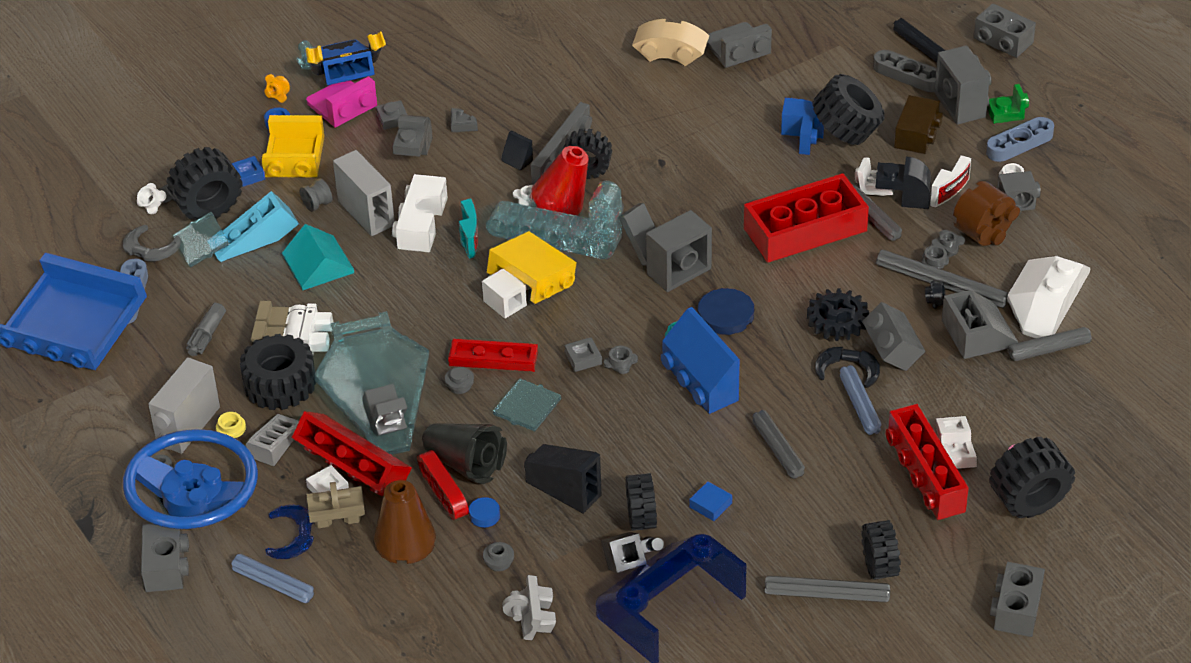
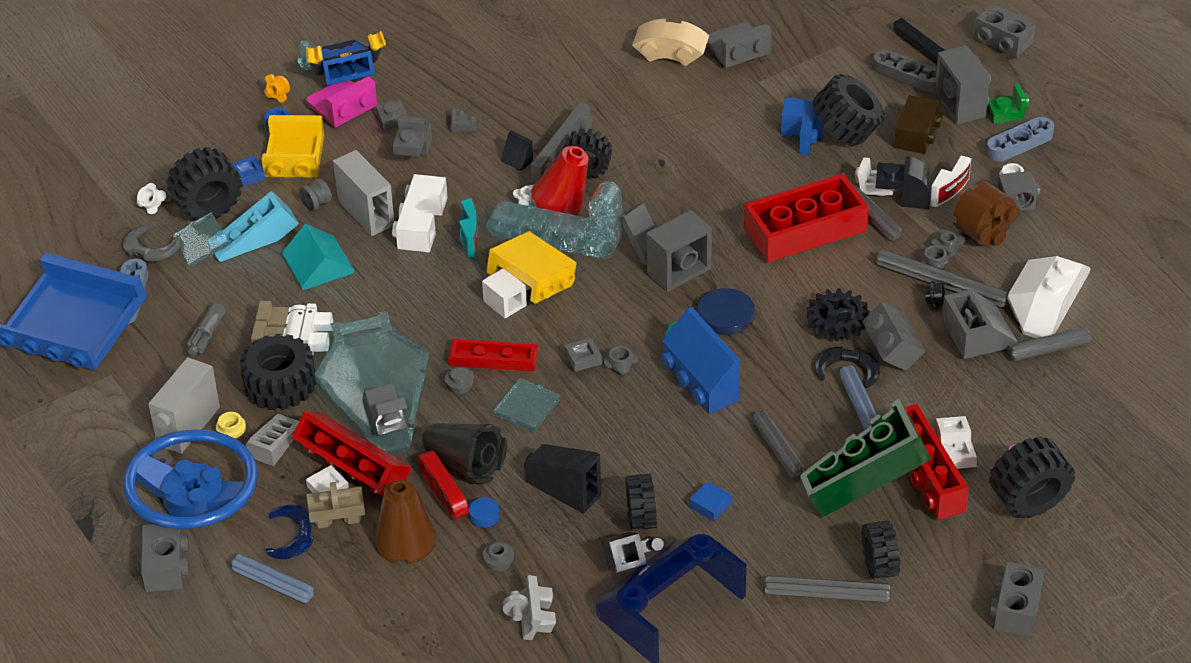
(866, 461): none -> dark green wedge

